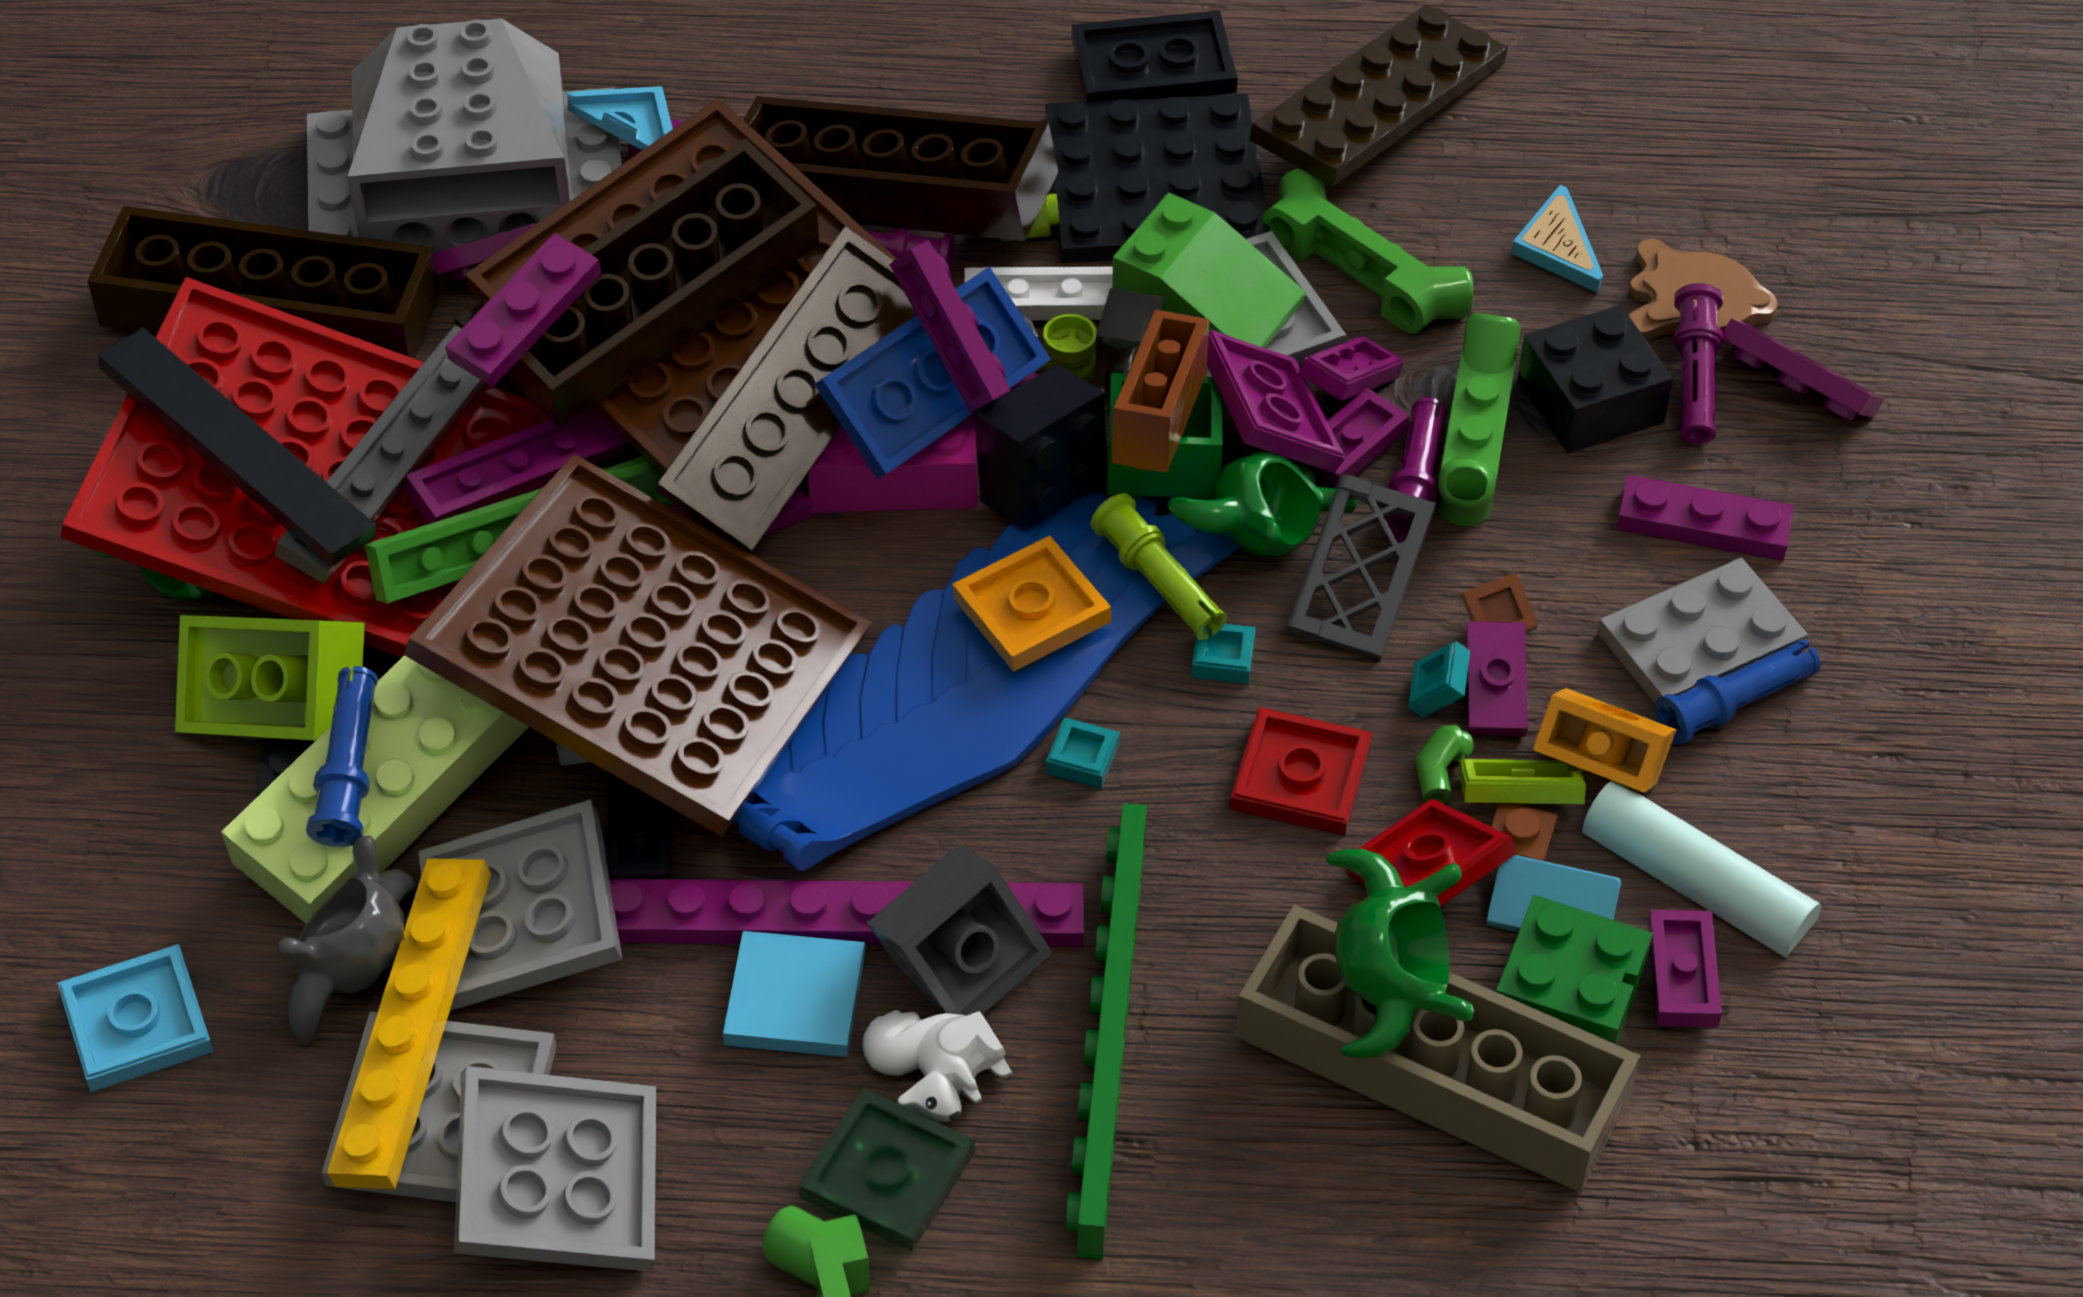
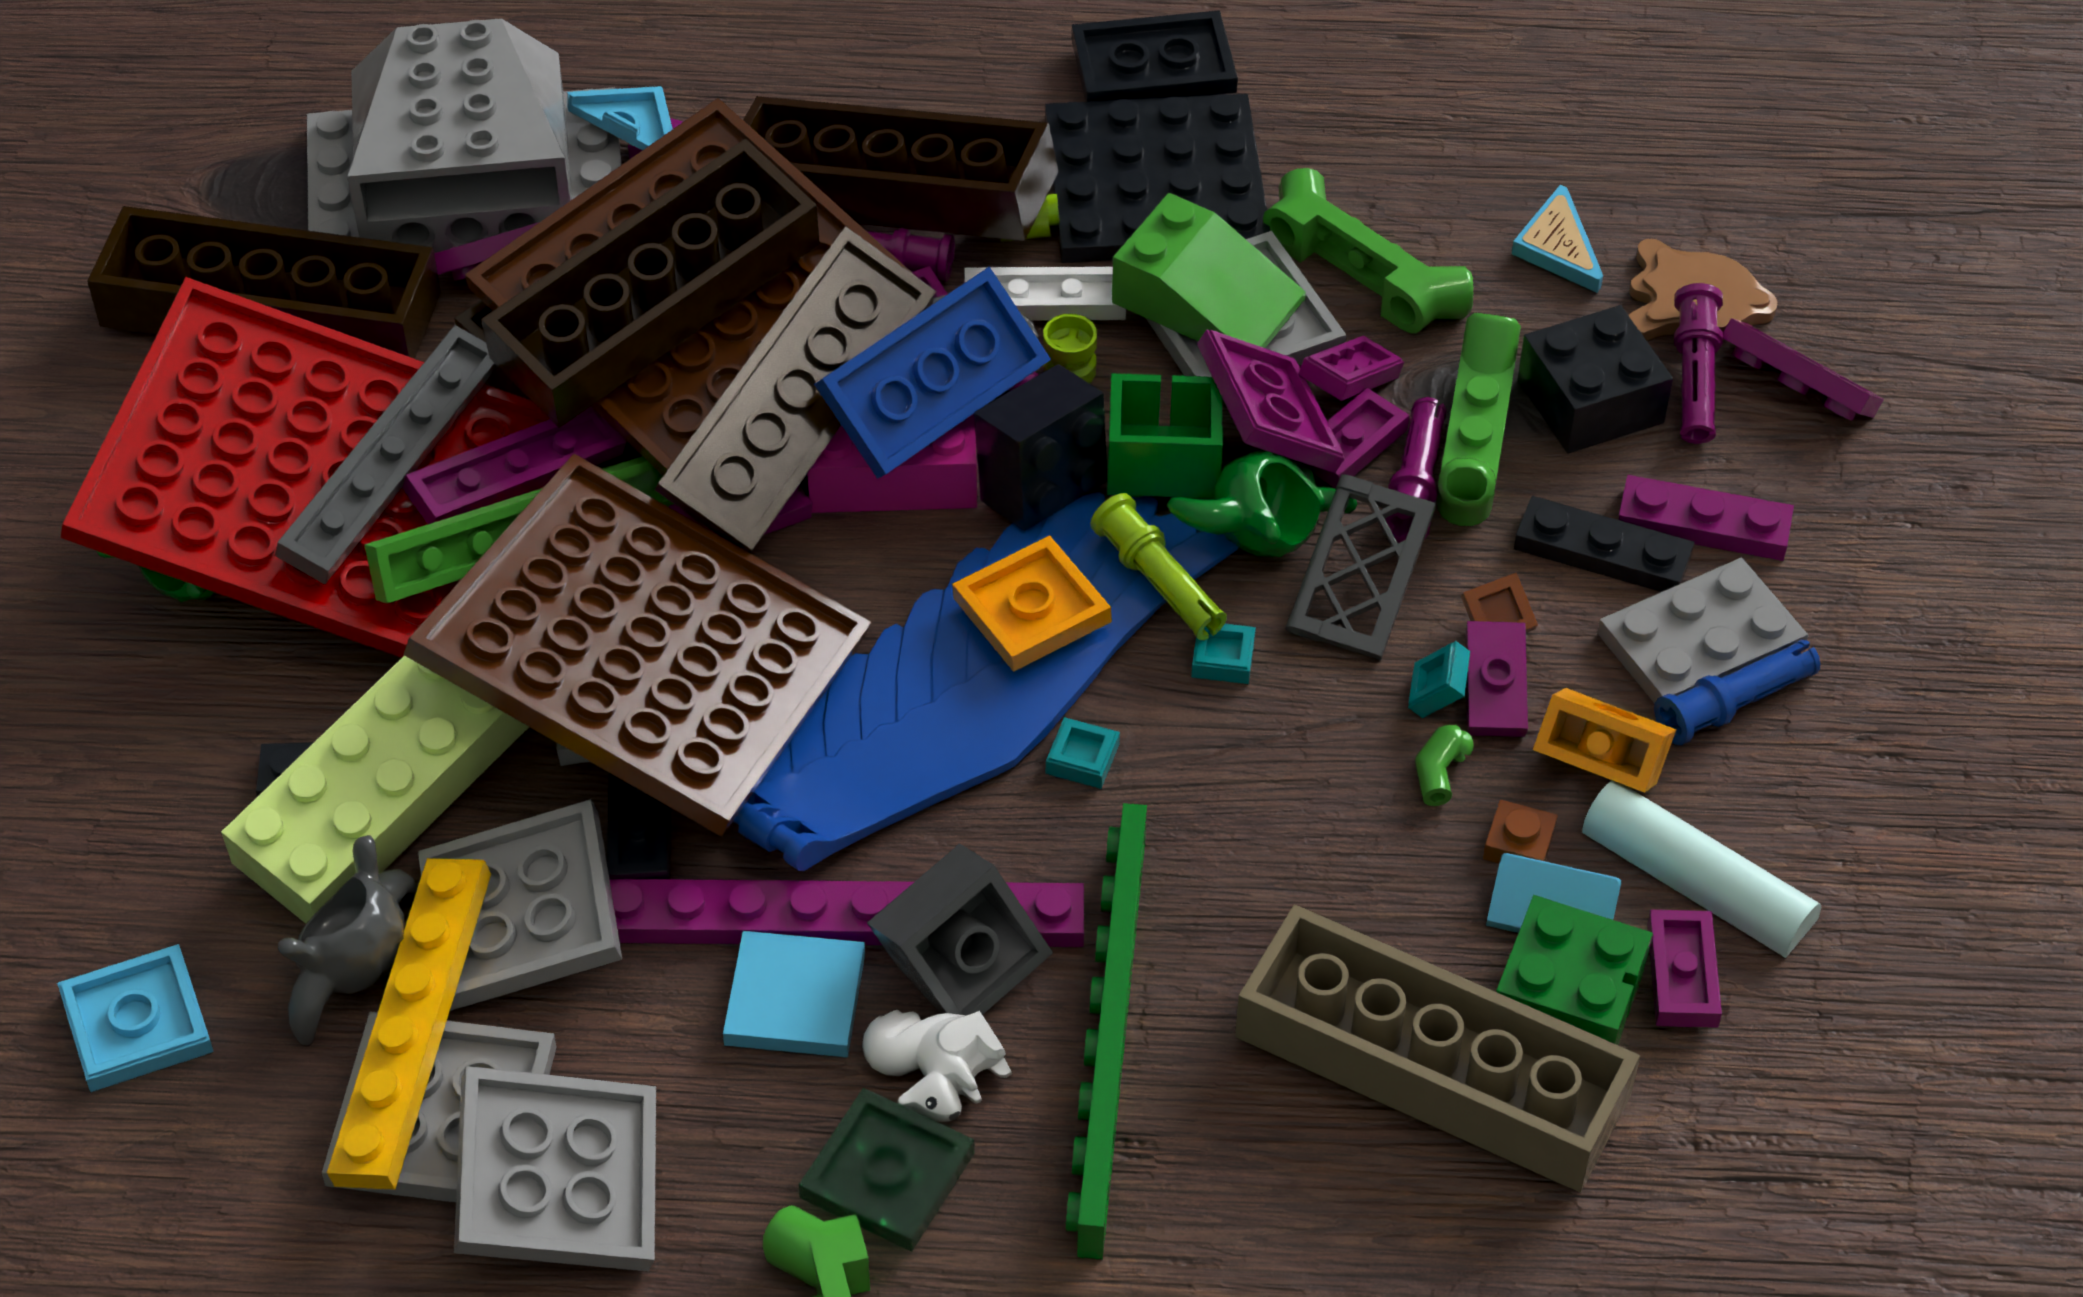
(237, 447): black tile -> none
(262, 675): lime slope -> none
(342, 779): blue pin -> none
(523, 309): magenta plate -> none
(950, 326): magenta plate -> none
(1120, 334): clear smoke brick -> none
(1160, 391): dark orange brick -> none
(1301, 771): red tile -> none
(1378, 94): dark brown plate -> none
(1395, 949): green piece -> none
(1437, 837): red tile -> none
(1521, 781): lime tile -> none
(1603, 545): none -> black plate

